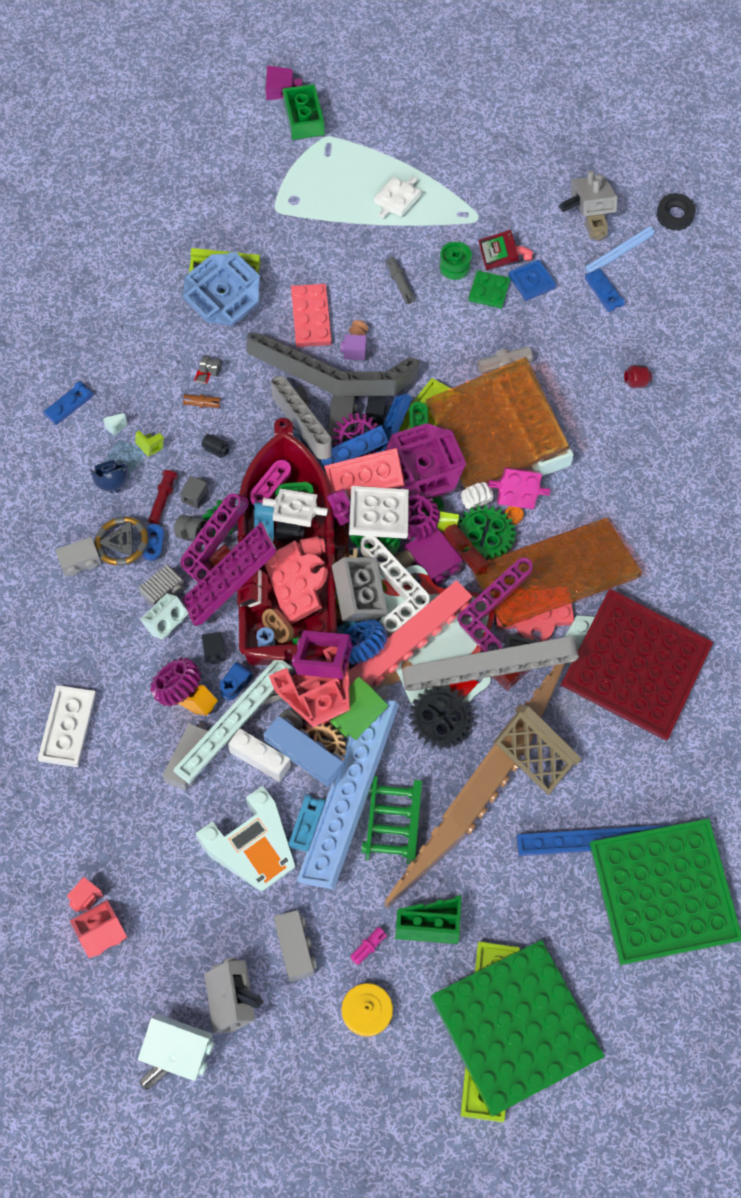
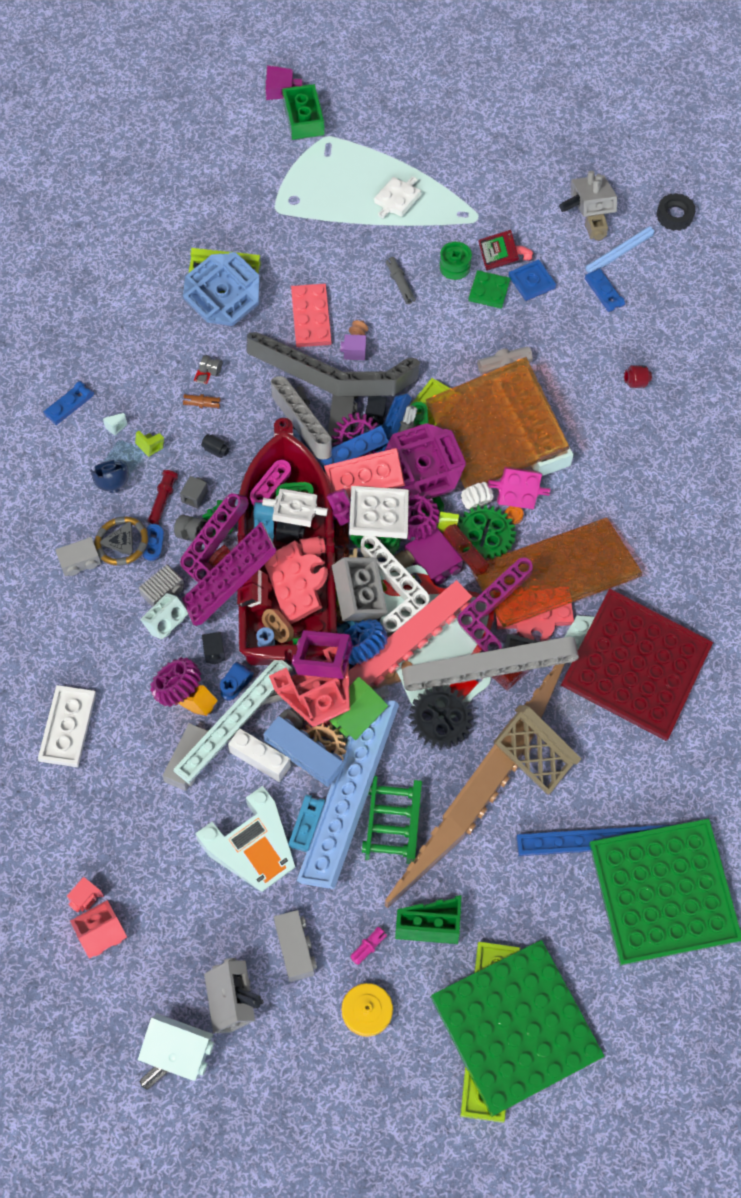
(408, 418): none -> axle

